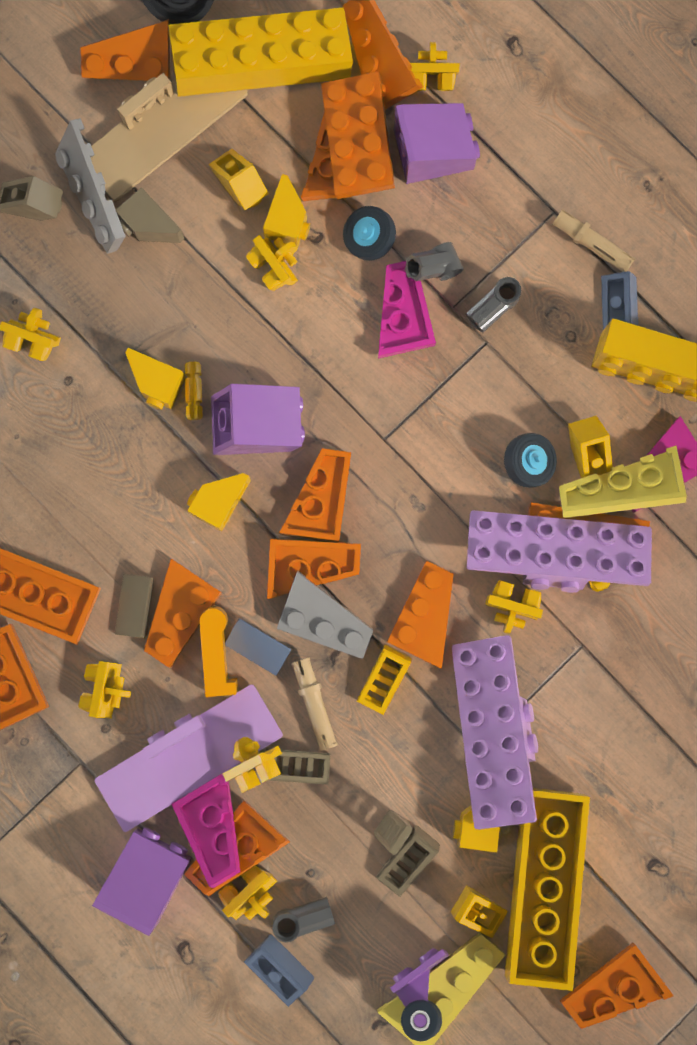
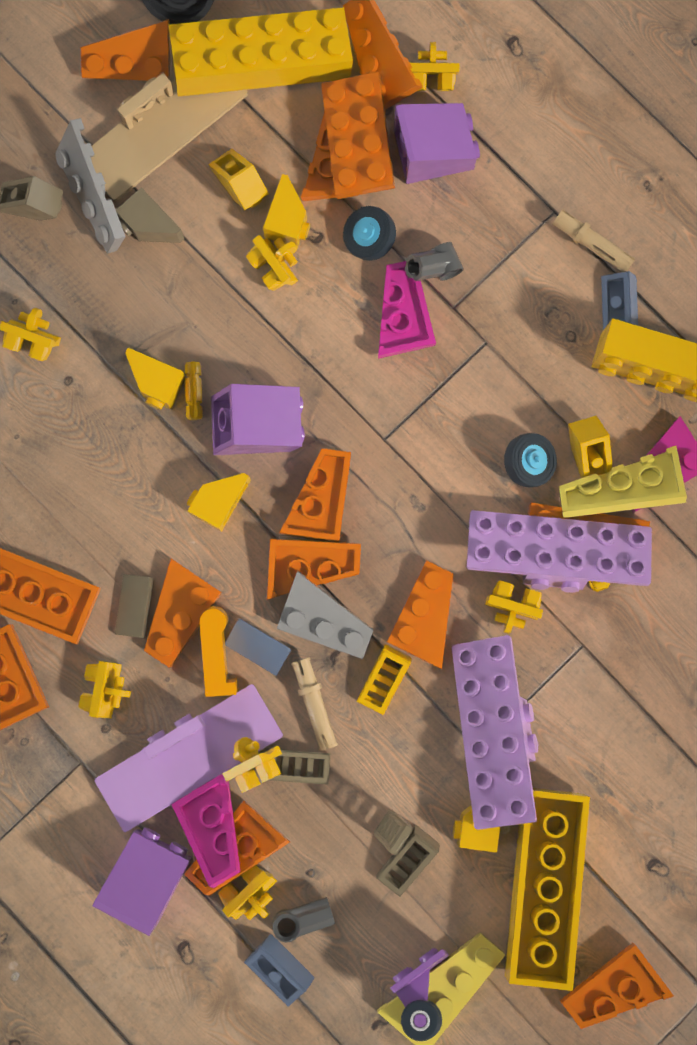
(478, 912): yellow slope -> none
(493, 306): dark grey piece -> none

